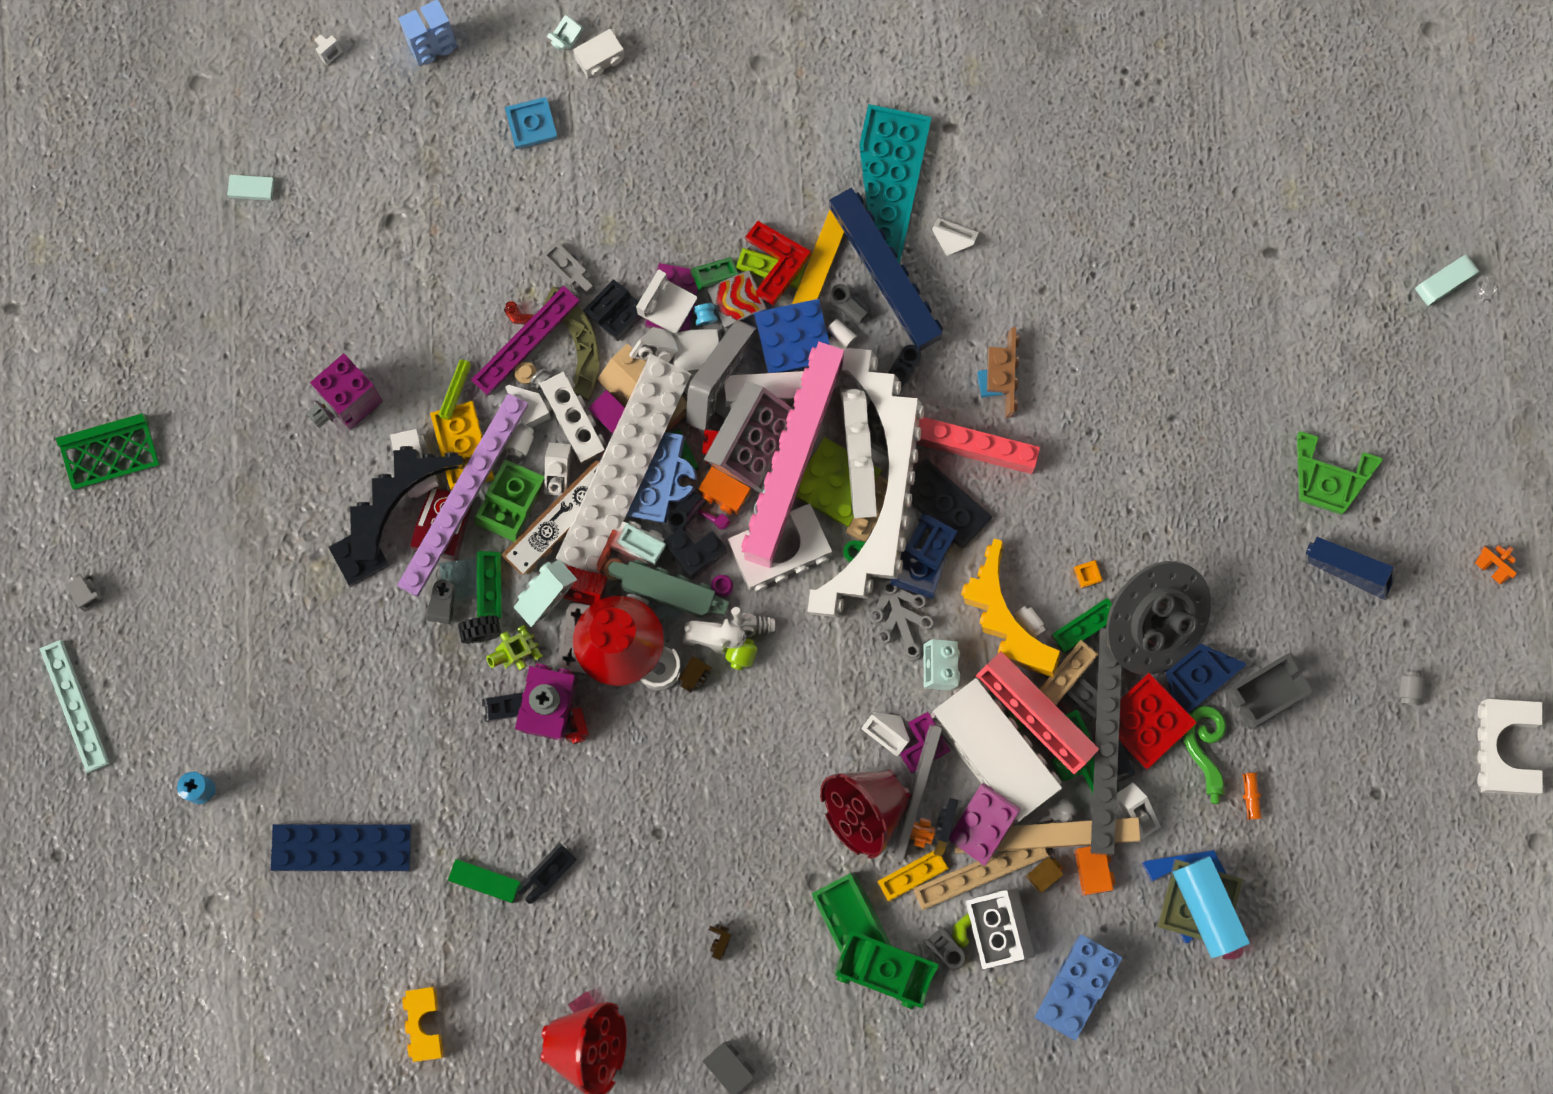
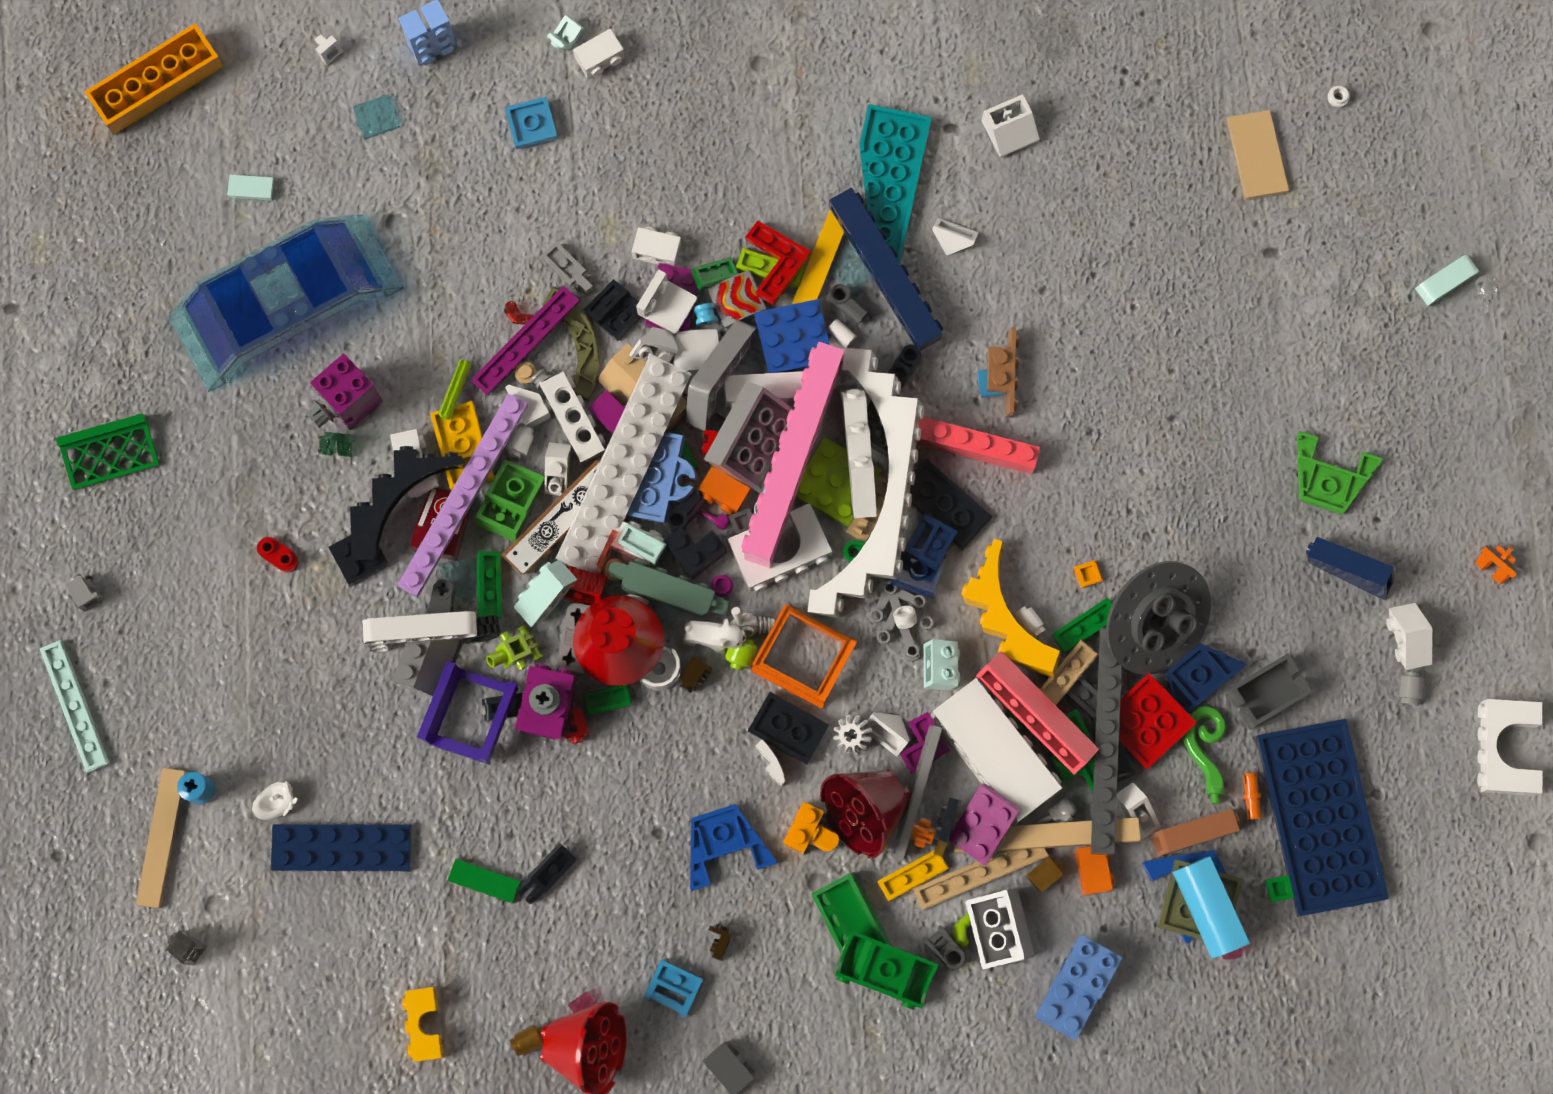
(154, 79): none -> light orange brick
(160, 840): none -> tan tile
(185, 947): none -> clear smoke slope
(274, 801): none -> white hat
(277, 553): none -> red plate
(280, 293): none -> window
(328, 442): none -> clear green piece
(376, 117): none -> clear light blue piece
(412, 628): none -> white beam
(424, 663): none -> light grey slope
(441, 702): none -> dark purple piece
(527, 1040): none -> pearl gold brick
(607, 699): none -> green plate
(656, 246): none -> white brick
(676, 981): none -> dark azure plate
(721, 834): none -> blue wing
(741, 520): none -> dark grey plate
(774, 768): none -> white slope
(788, 728): none -> black plate
(808, 830): none -> light orange brick
(819, 697): none -> orange piece
(848, 268): none -> clear light blue piece
(857, 742): none -> white gear
(905, 617): none -> white tile
(1010, 126): none -> white slope
(1195, 832): none -> nougat slope
(1257, 155): none -> tan tile
(1279, 888): none -> green plate
(1321, 817): none -> dark blue plate
(1342, 92): none -> white plate
(1412, 635): none -> white brick

